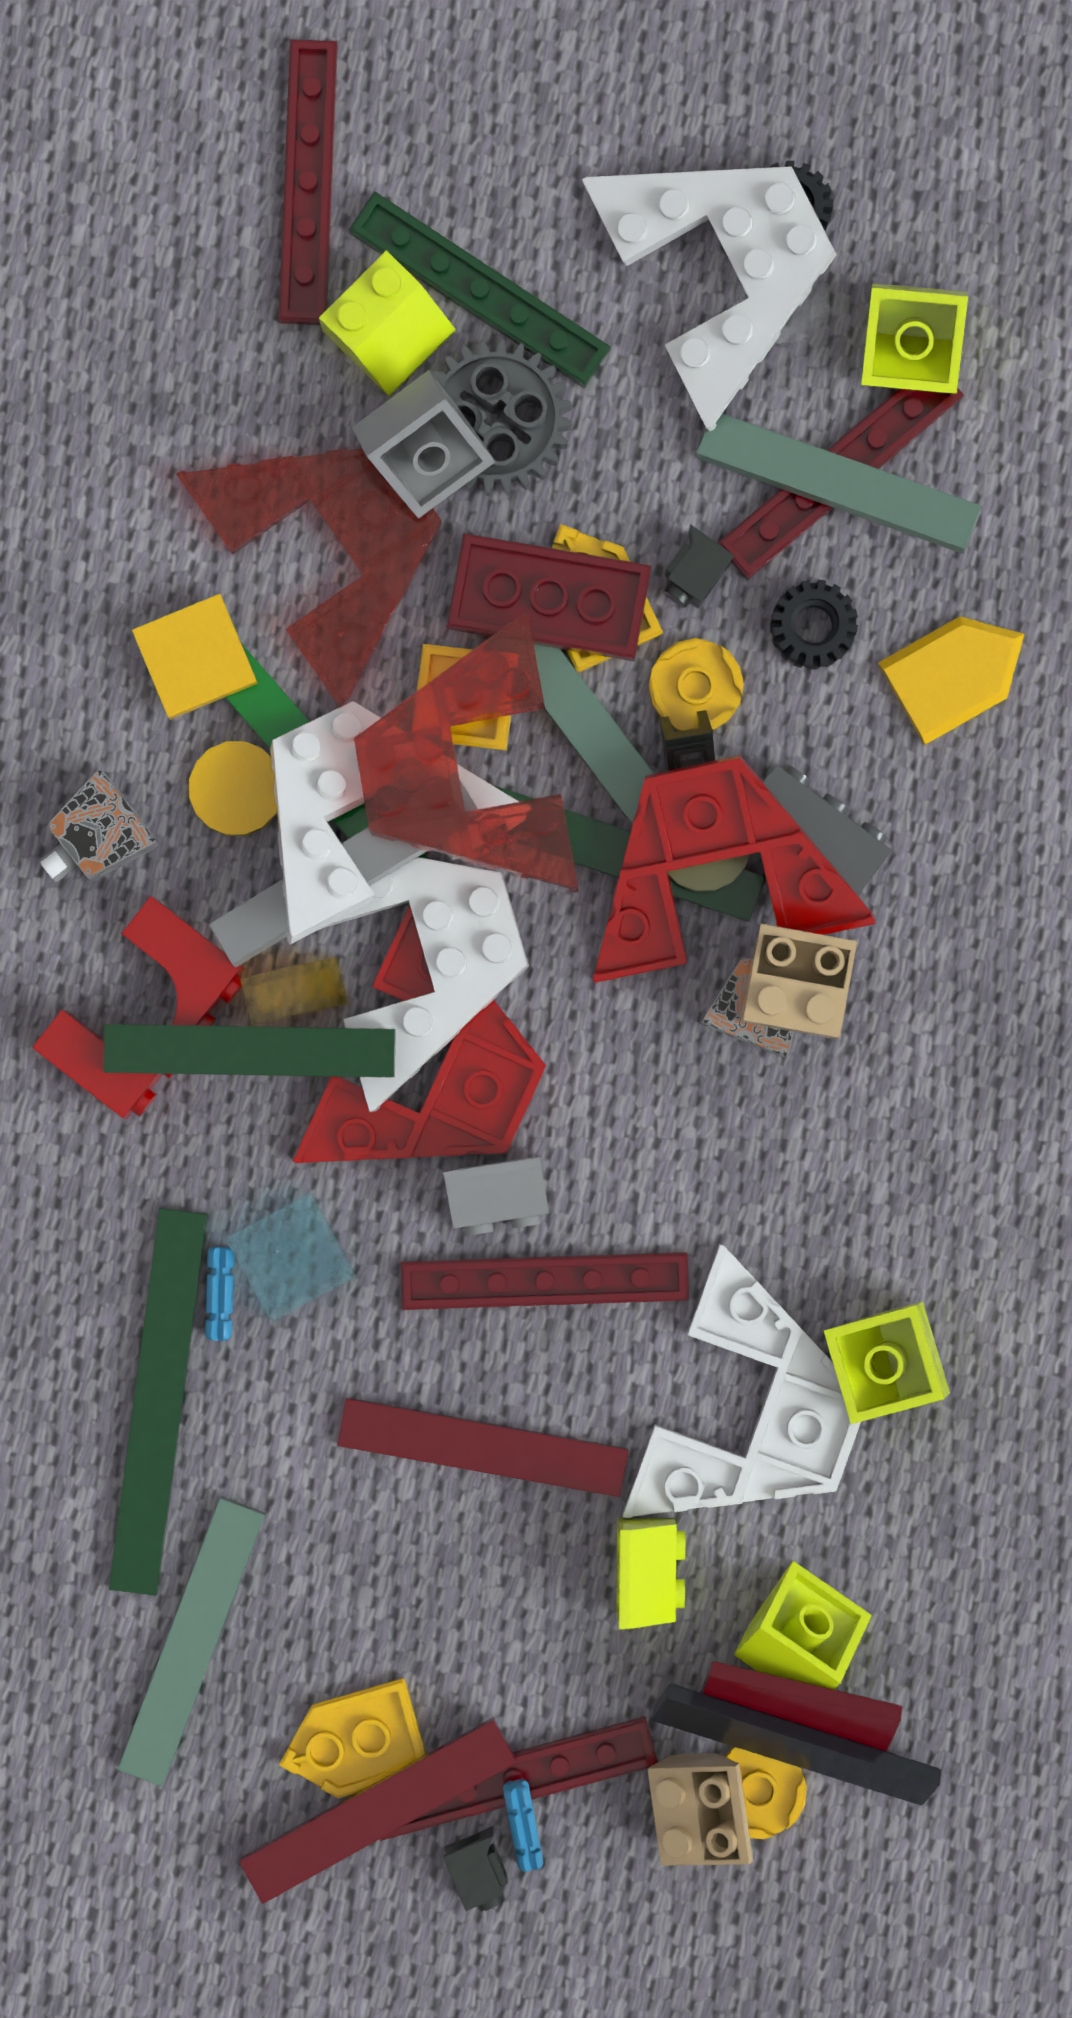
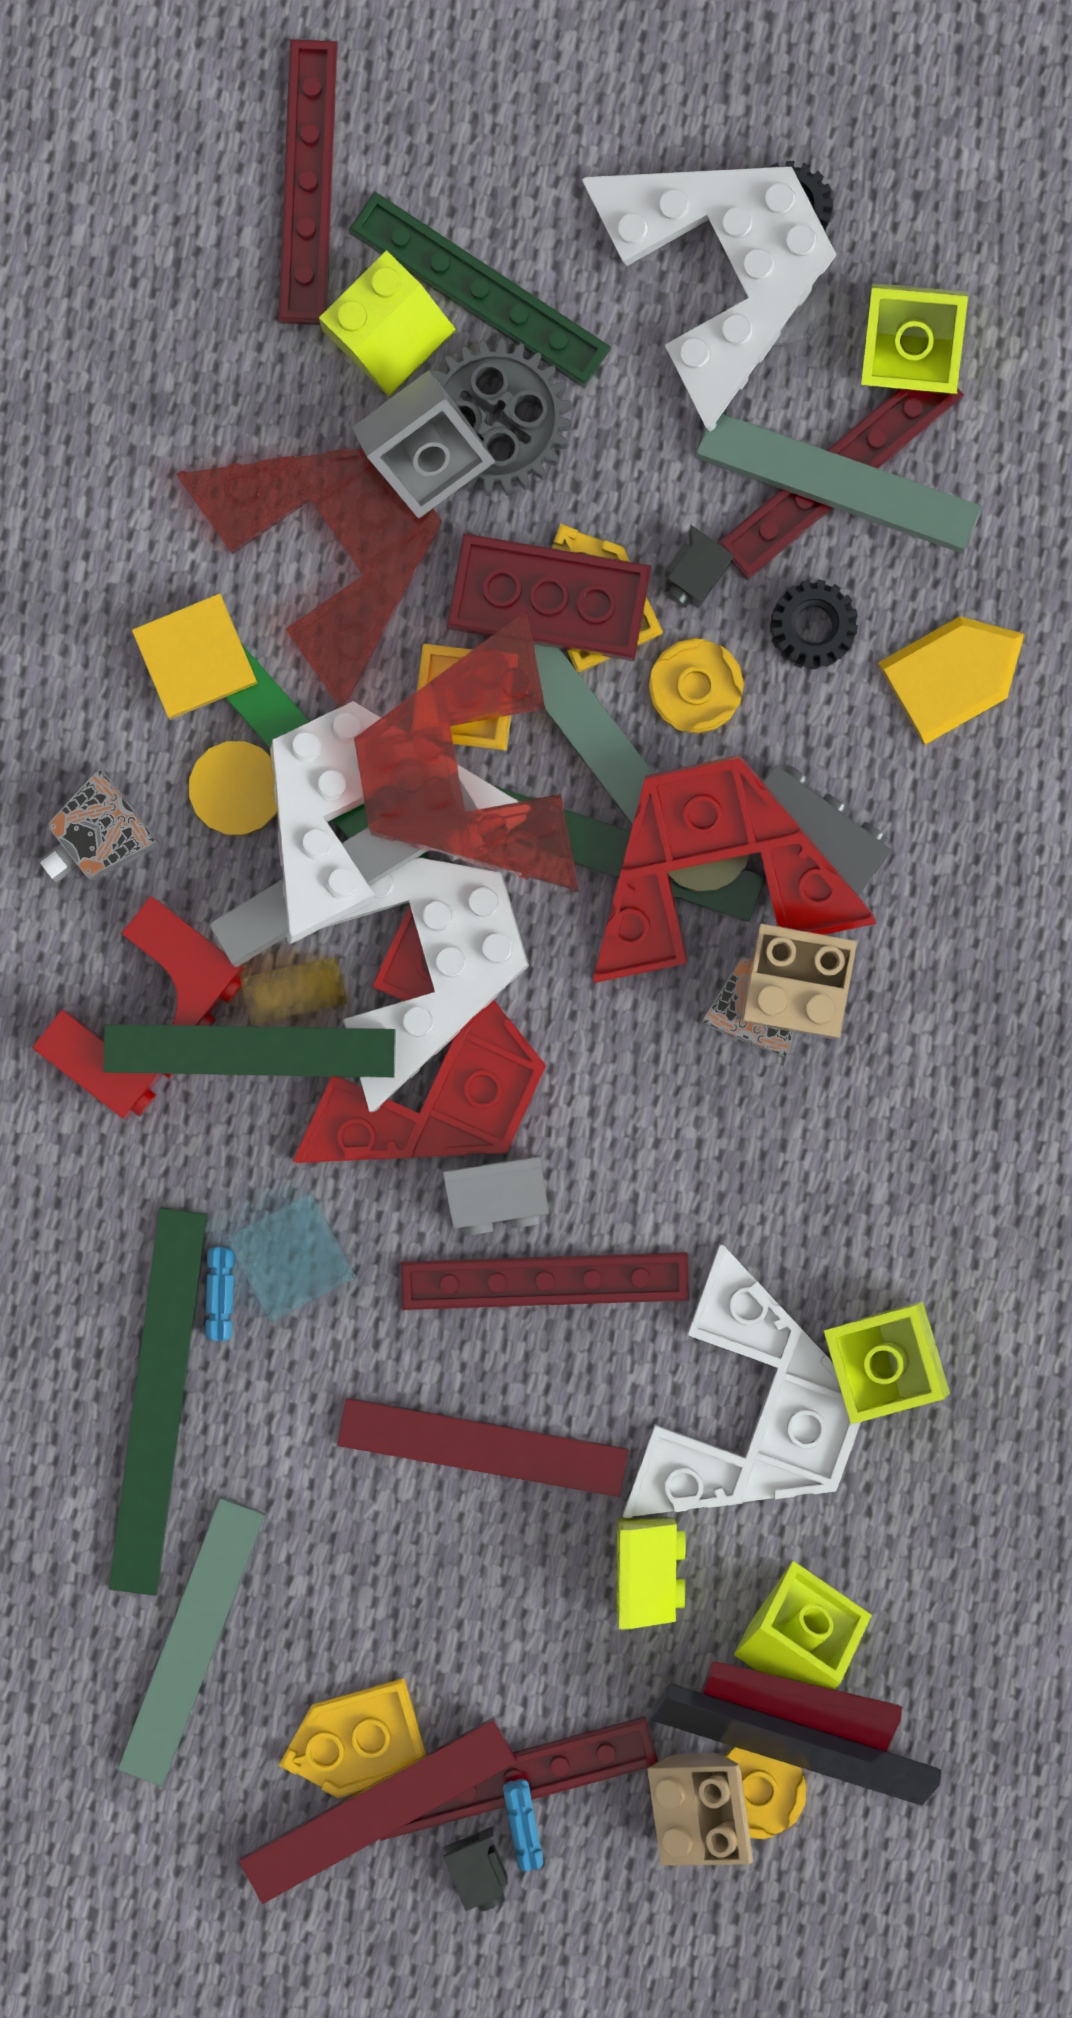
(687, 746): pearl dark grey window -> none

